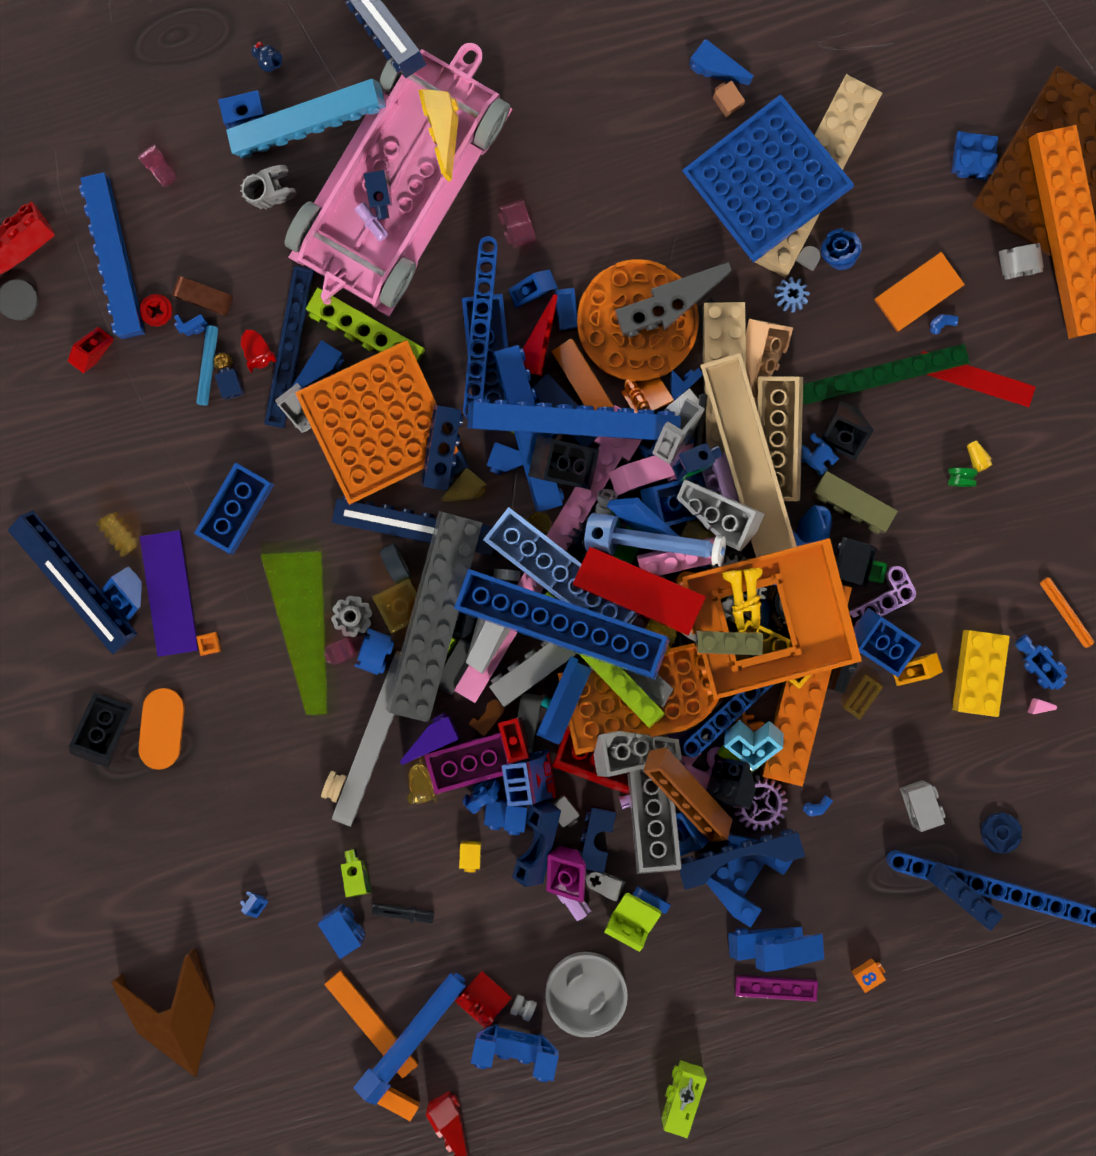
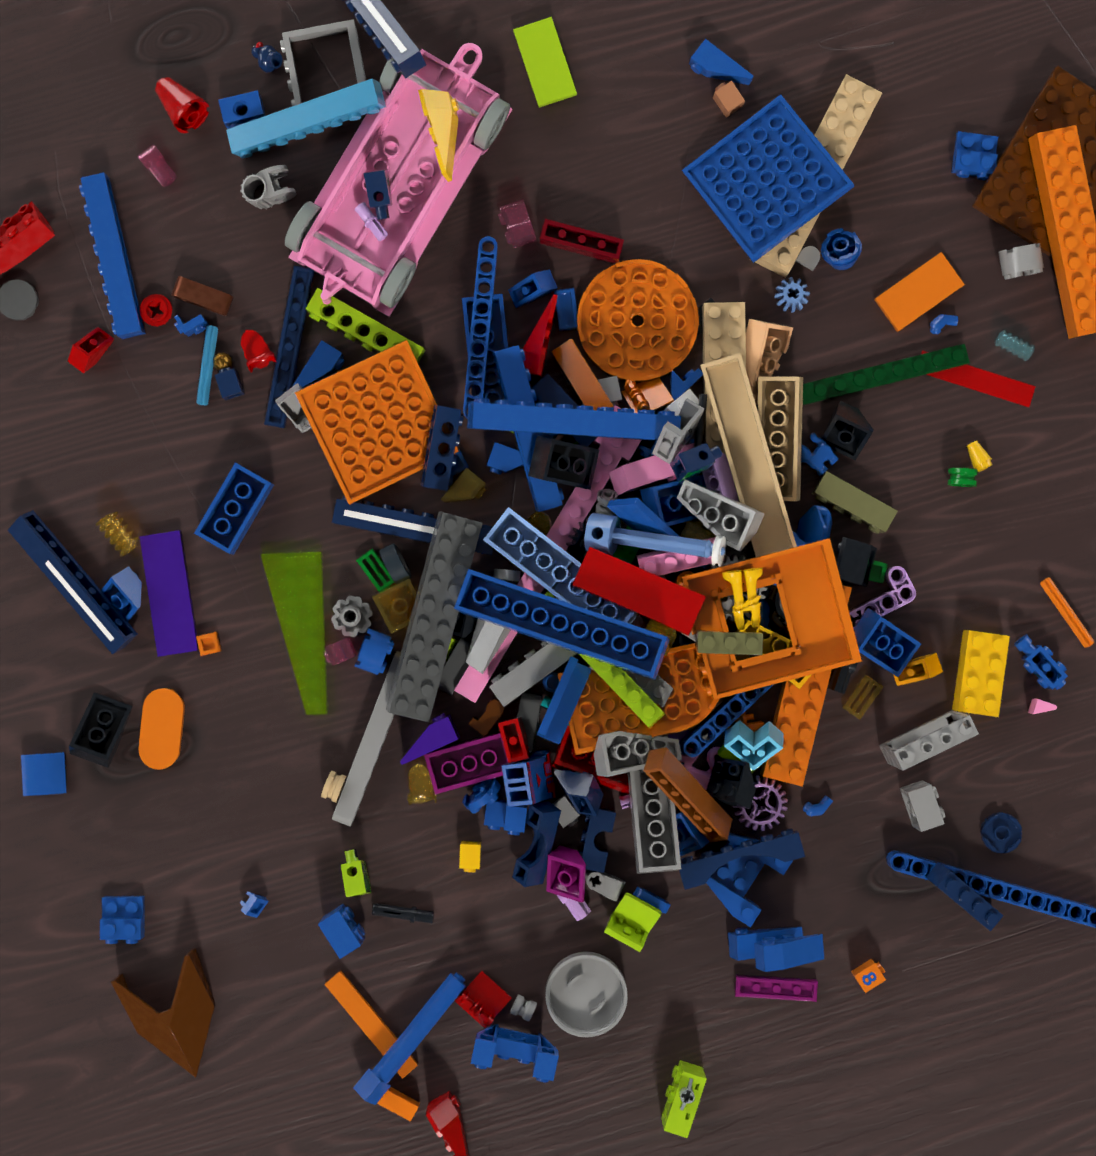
(43, 774): none -> blue slope
(122, 919): none -> blue plate
(181, 105): none -> red cone
(314, 32): none -> light grey window
(368, 573): none -> green tile
(545, 62): none -> lime tile
(551, 682): none -> blue plate
(581, 241): none -> dark red brick
(581, 790): none -> dark blue slope
(612, 389): none -> light grey brick
(686, 290): dark grey brick -> none
(928, 740): none -> light grey window
(1015, 345): none -> clear light blue piece

